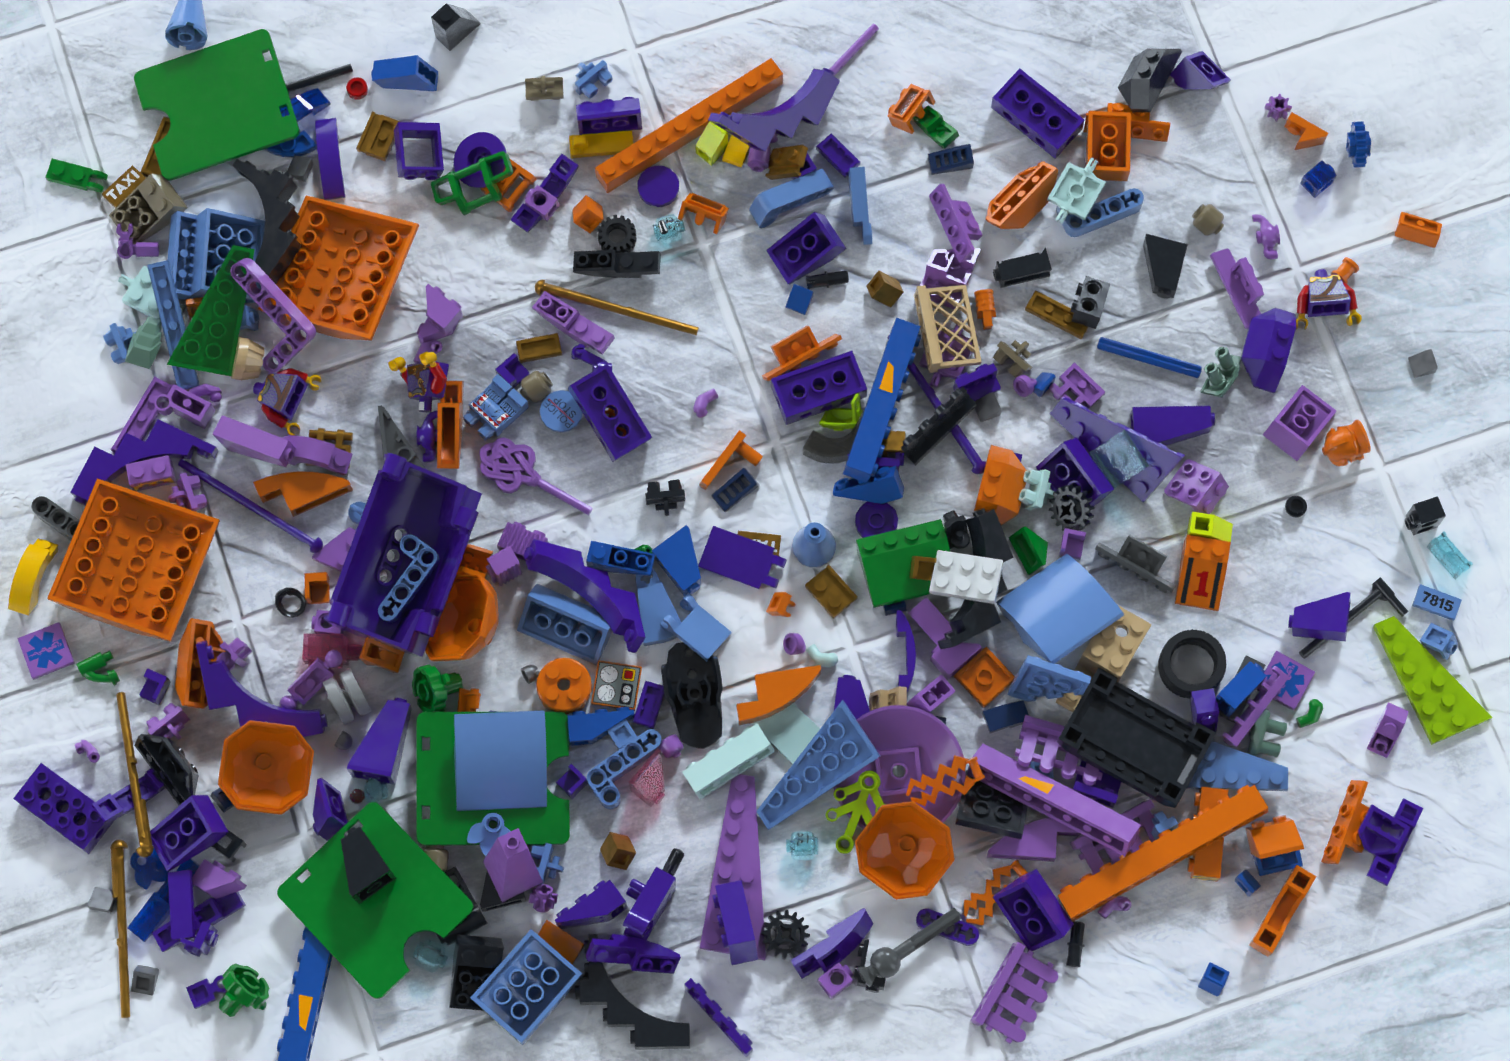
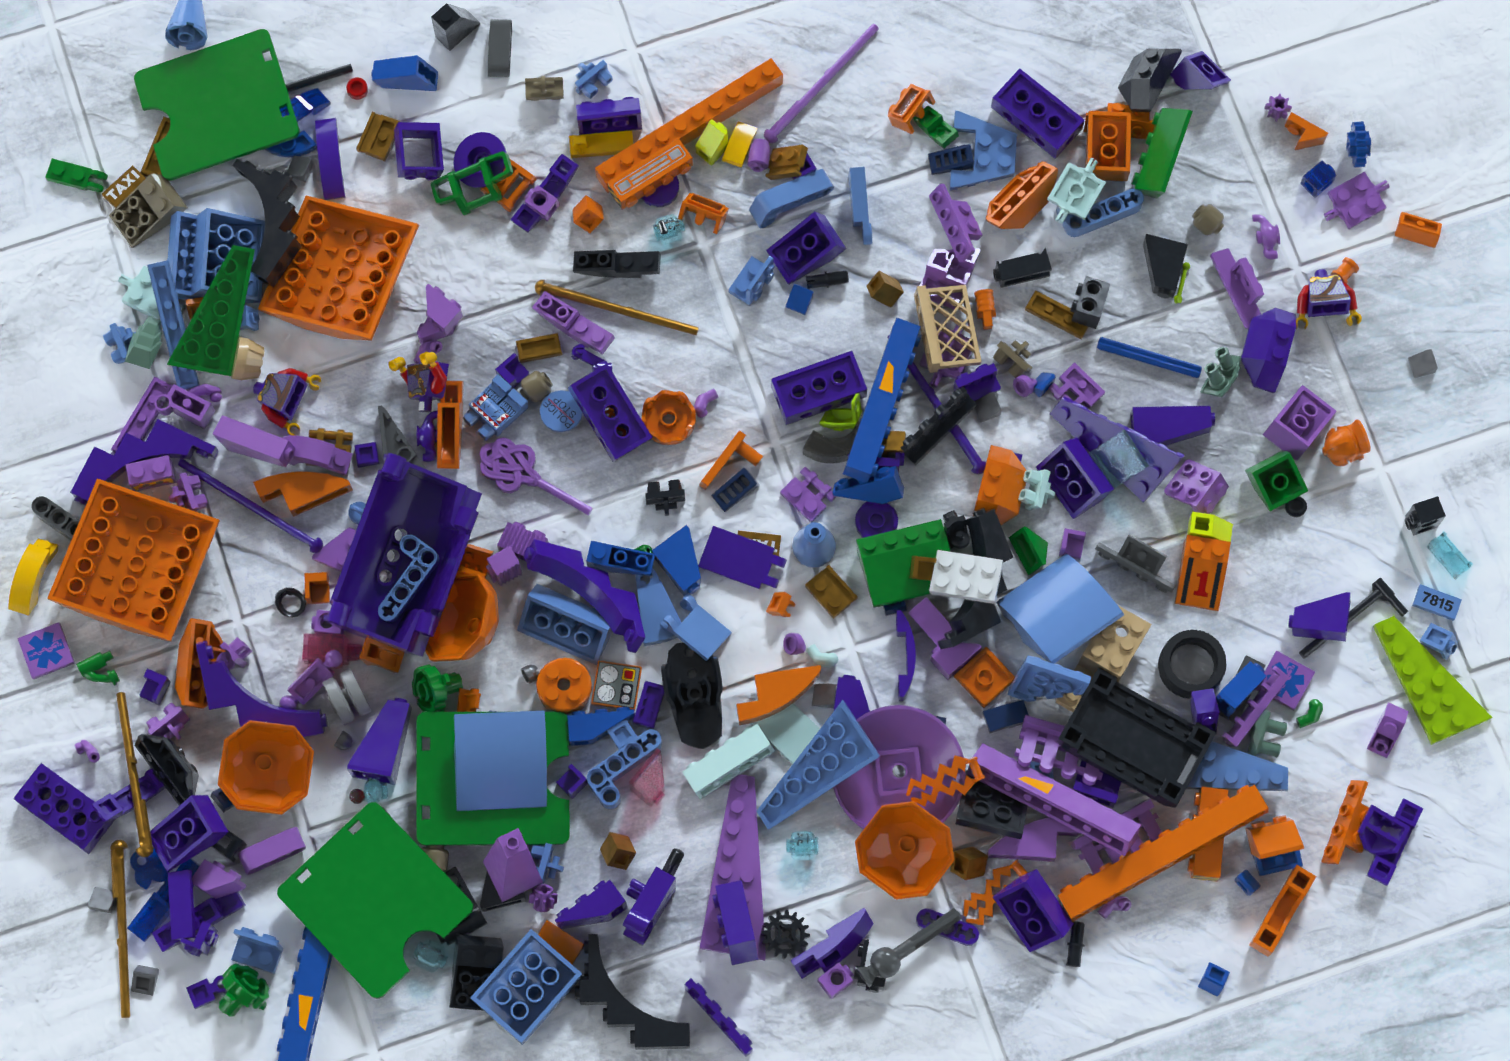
(140, 249): medium lavender bar -> none
(257, 951): none -> medium blue bracket
(271, 850): none -> medium lavender beam
(276, 313): medium lavender beam -> none
(328, 810): dark purple slope -> none
(364, 865): black slope -> none
(366, 454): none -> dark purple tile
(485, 835): medium blue plate -> none
(499, 48): none -> dark grey beam
(617, 223): black tyre -> none
(637, 952): dark purple slope -> none
(650, 174): none -> orange brick
(669, 403): none -> orange plate
(671, 746): medium lavender piece -> none
(751, 280): none -> medium blue bracket
(798, 348): orange bracket -> none
(803, 499): none -> medium lavender plate
(806, 105): dark purple arch -> none
(824, 695): none -> flat silver slope
(837, 155): dark purple plate -> none
(858, 806): lime plant -> none
(884, 698): tan slope -> none
(932, 695): medium lavender brick -> none
(969, 863): none -> pearl gold panel
(992, 153): none -> medium blue wing
(1007, 976): medium lavender fence -> none
(1069, 508): black gear -> none
(1161, 151): none -> green slope
(1162, 823): medium blue tile -> none
(1178, 298): none -> lime hinge
(1277, 480): none -> green slope
(1356, 200): none -> medium lavender plate

